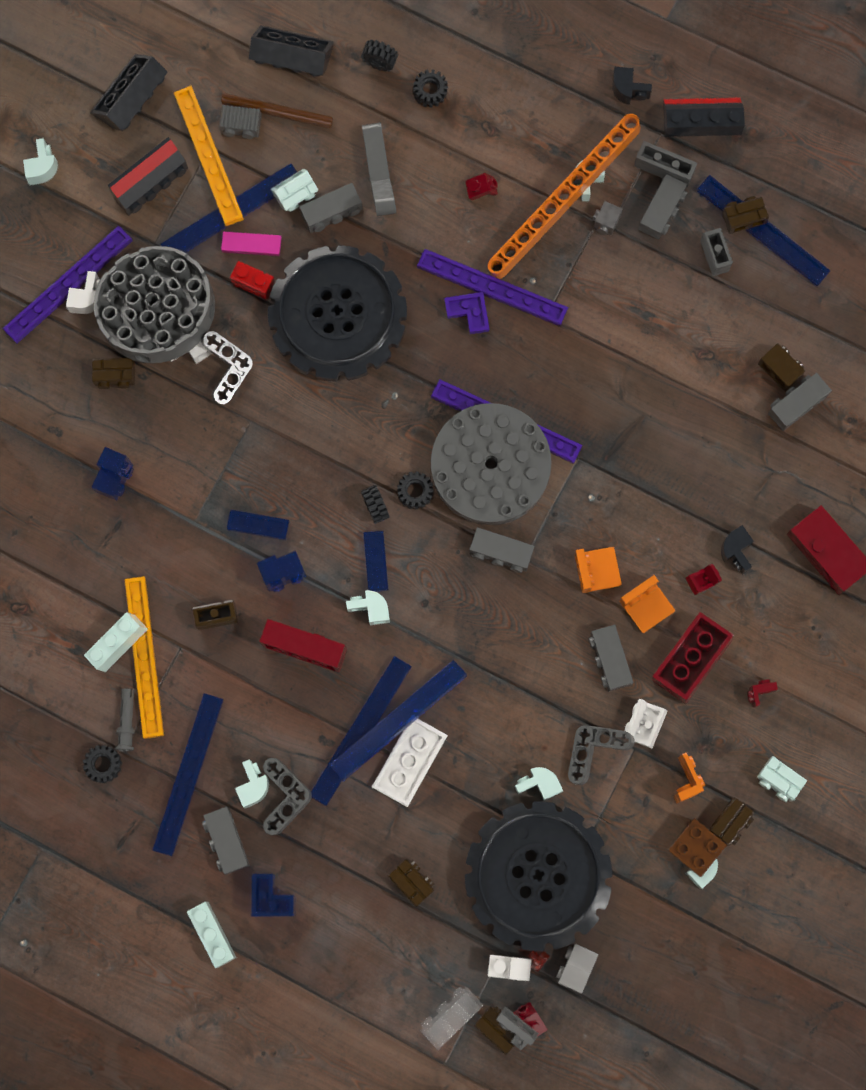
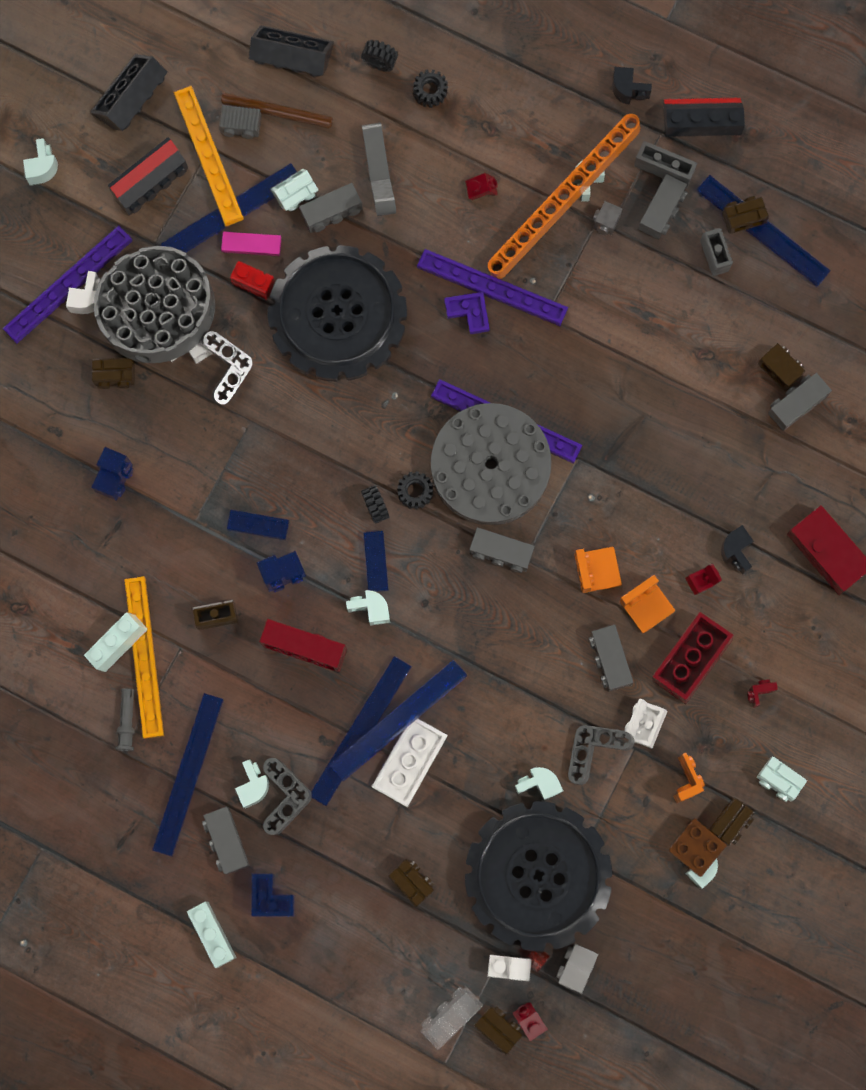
(93, 755): black tyre -> none
(523, 1032): dark grey hinge -> none

